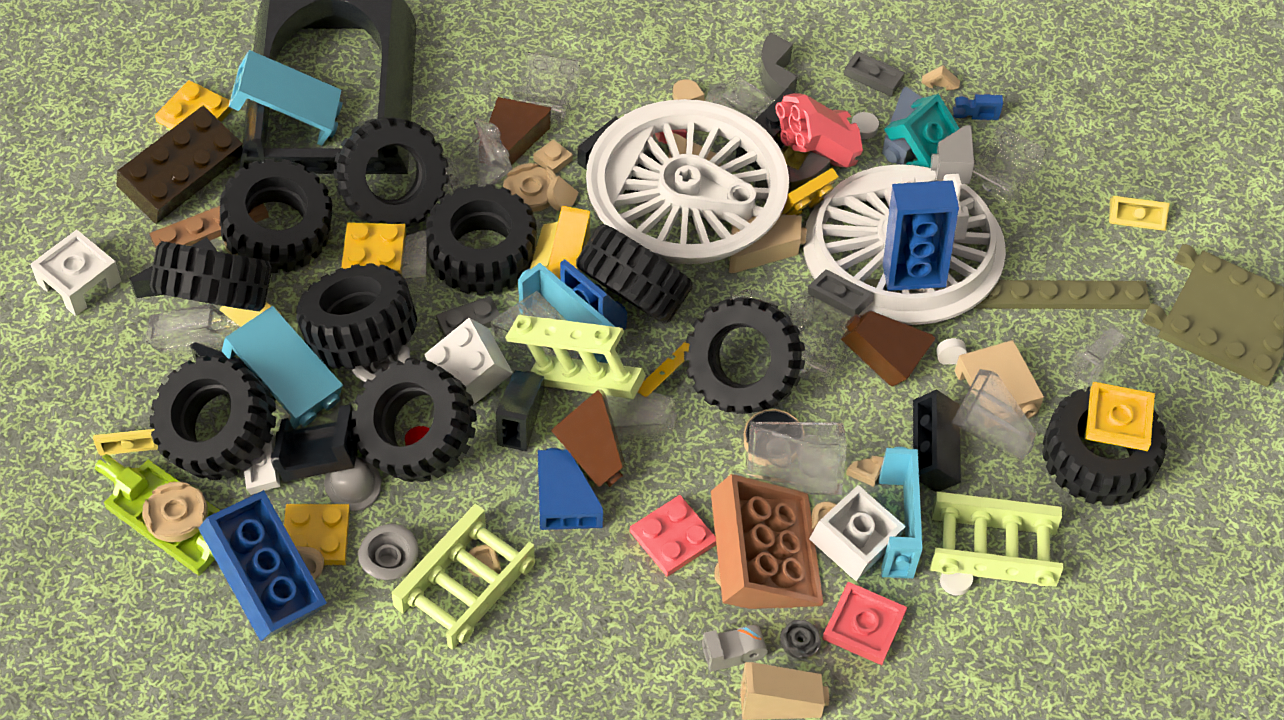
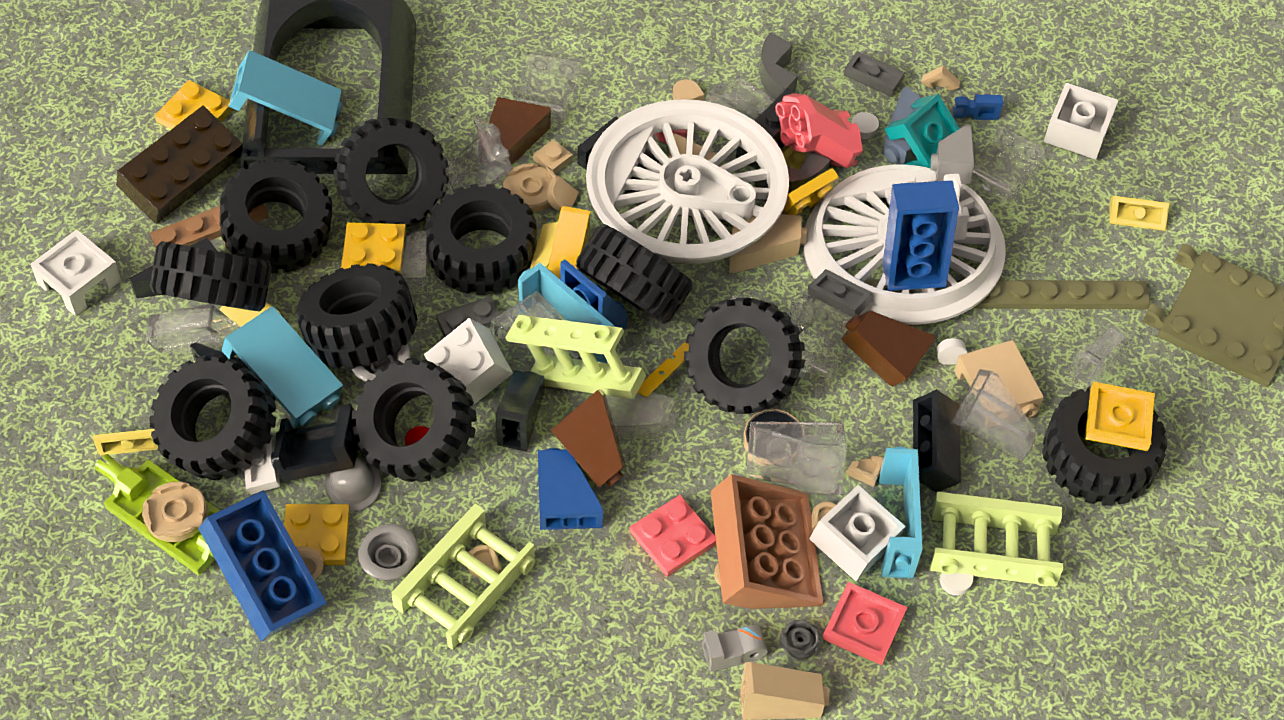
(1080, 121): none -> white brick

